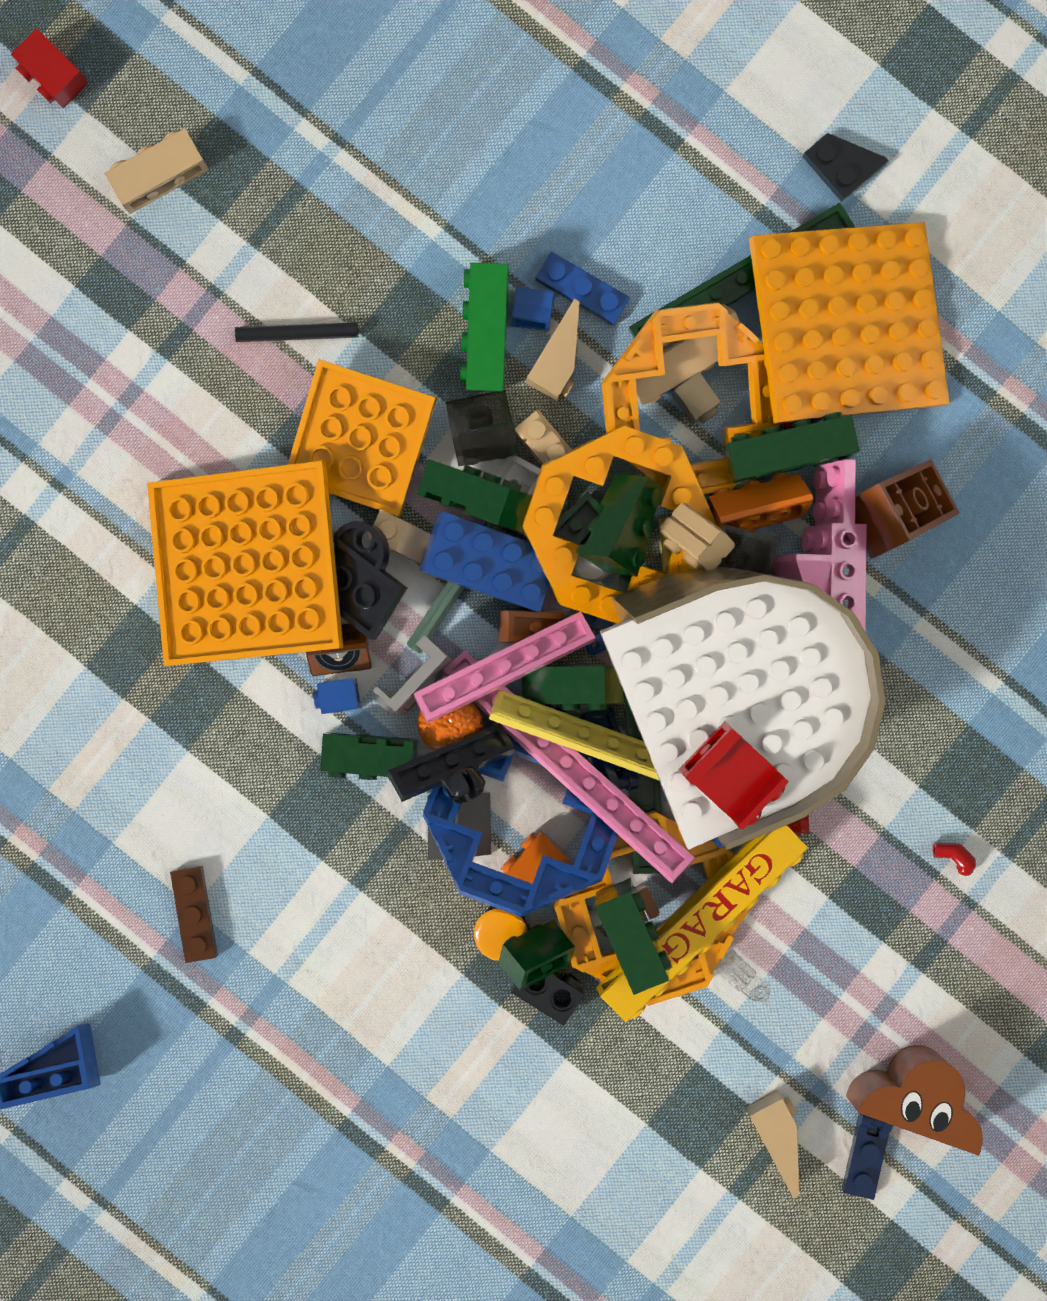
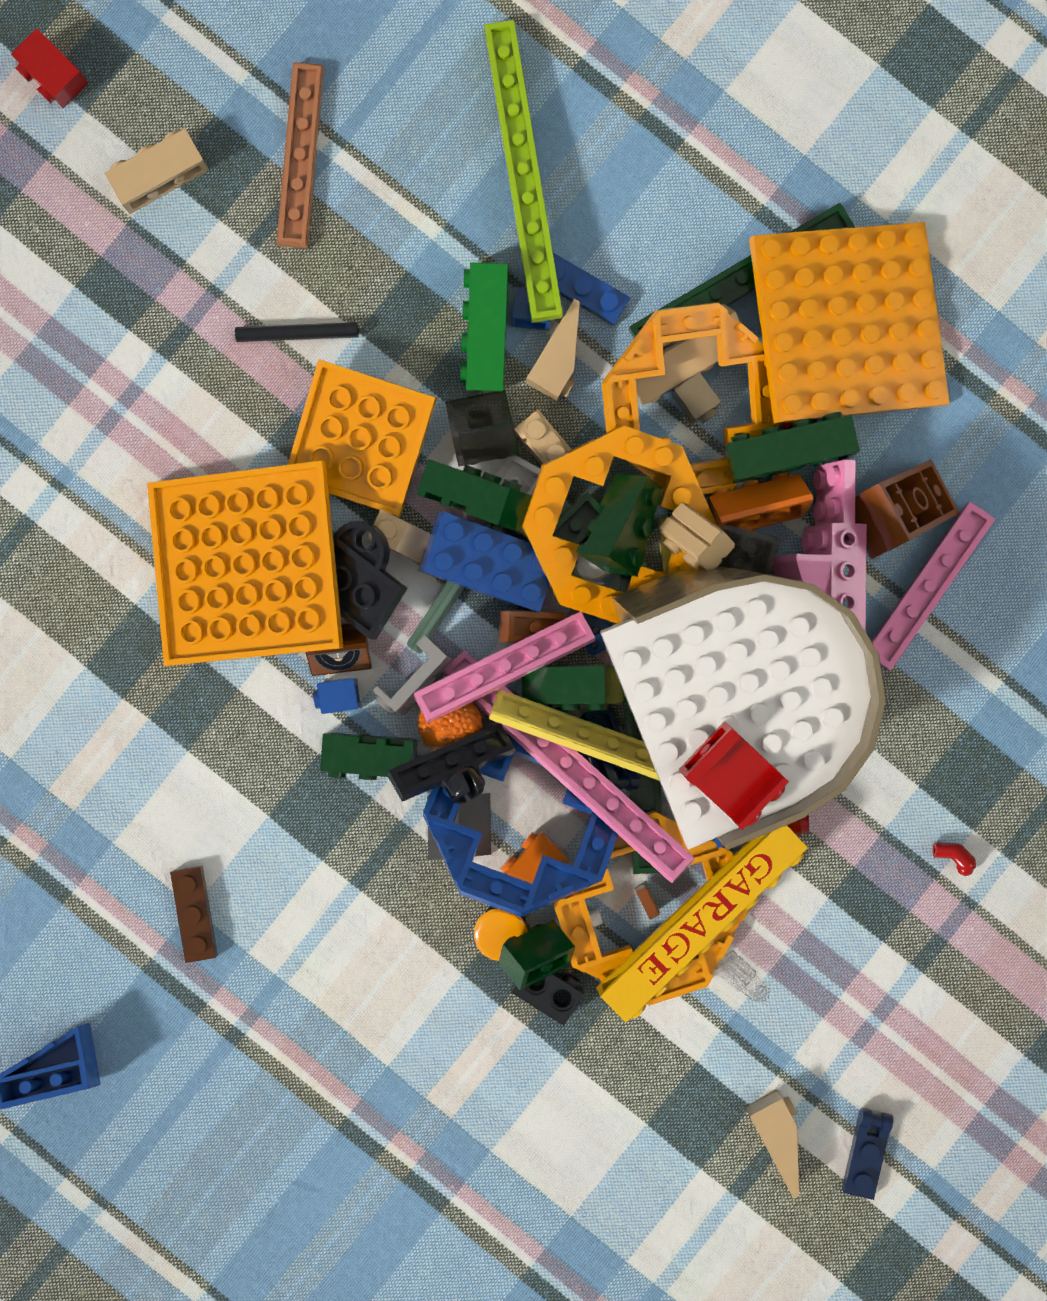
(300, 155): none -> nougat tile
(523, 171): none -> lime plate
(632, 936): dark green wedge -> none
(843, 164): black wing -> none
(920, 1096): dark orange brick -> none
(931, 583): none -> bright pink plate

